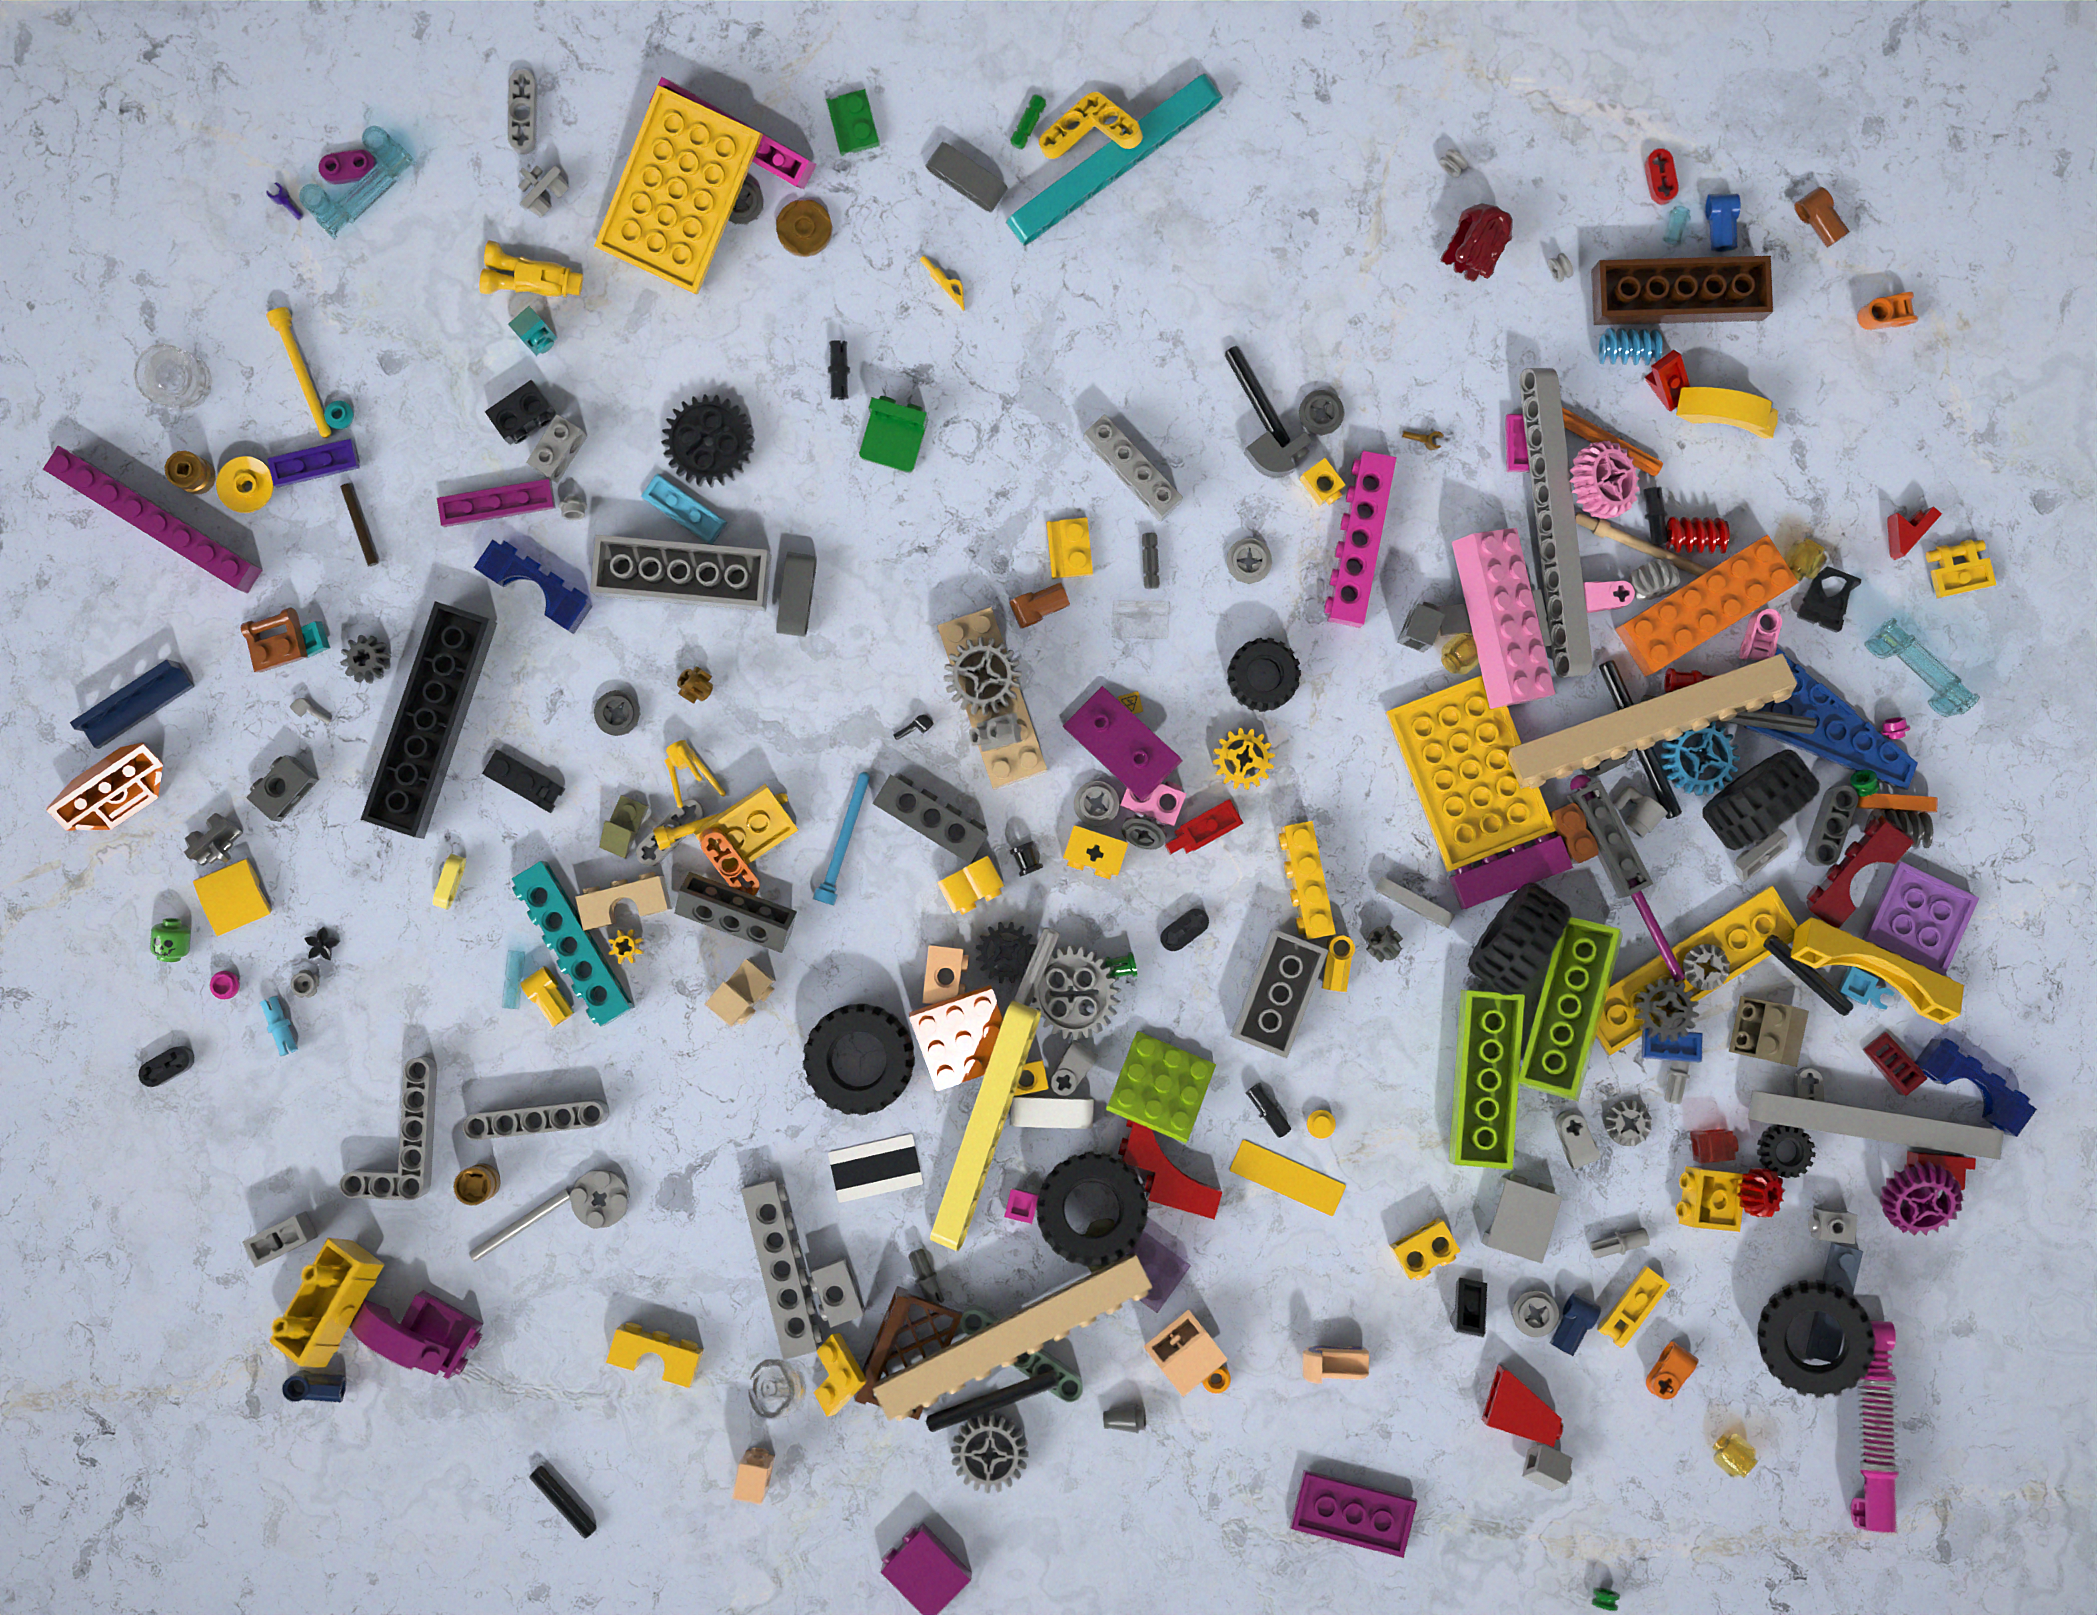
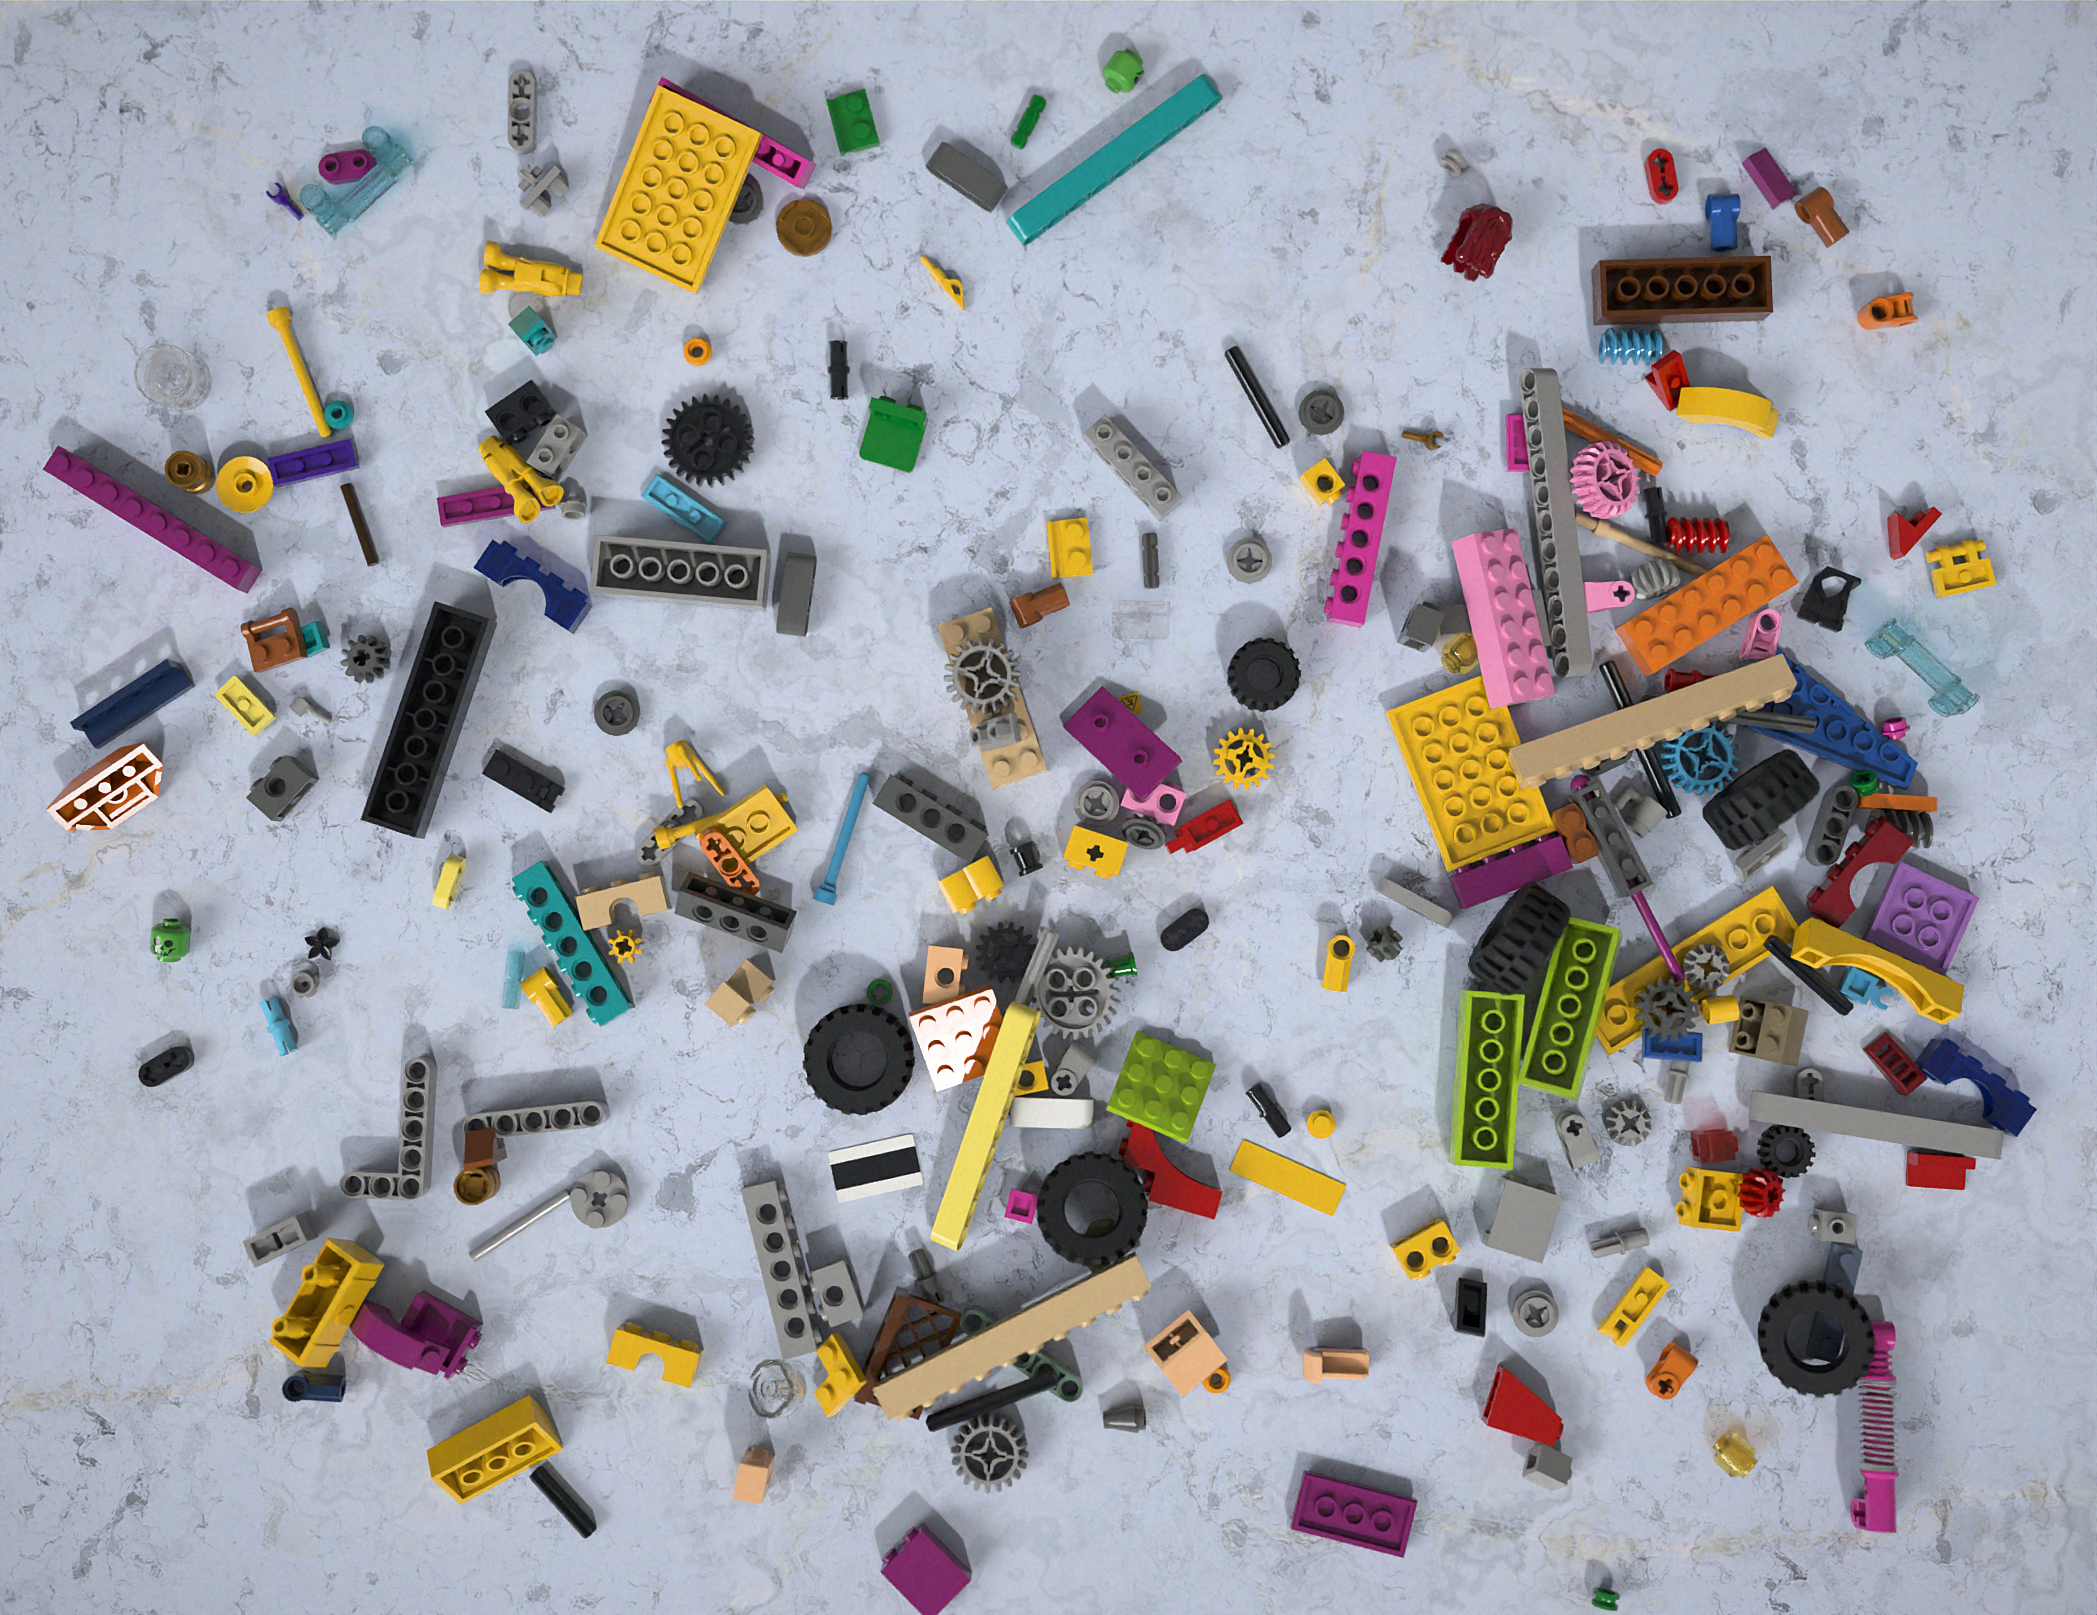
(214, 843): flat silver hips -> none
(224, 985): dark pink plate -> none
(231, 897): yellow slope -> none
(245, 705): none -> light yellow plate
(482, 1149): none -> dark orange slope
(493, 1450): none -> yellow slope
(516, 476): none -> yellow piece
(623, 826): olive slope -> none
(693, 344): none -> light orange plate
(695, 685): pearl gold gear -> none
(873, 985): none -> green bush
(921, 722): black hand -> none
(1093, 117): yellow beam -> none
(1123, 71): none -> bright green head
(1162, 1267): clear purple plate -> none
(1272, 459): dark grey brick -> none
(1279, 993): light grey brick -> none
(1308, 880): yellow brick -> none
(1560, 267): light grey bush -> none
(1577, 1318): dark blue piece -> none
(1678, 218): clear light blue pin -> none
(1718, 1008): none -> yellow piece
(1769, 178): none -> magenta slope
(1805, 559): clear yellow head -> none
(1920, 1190): magenta gear -> none

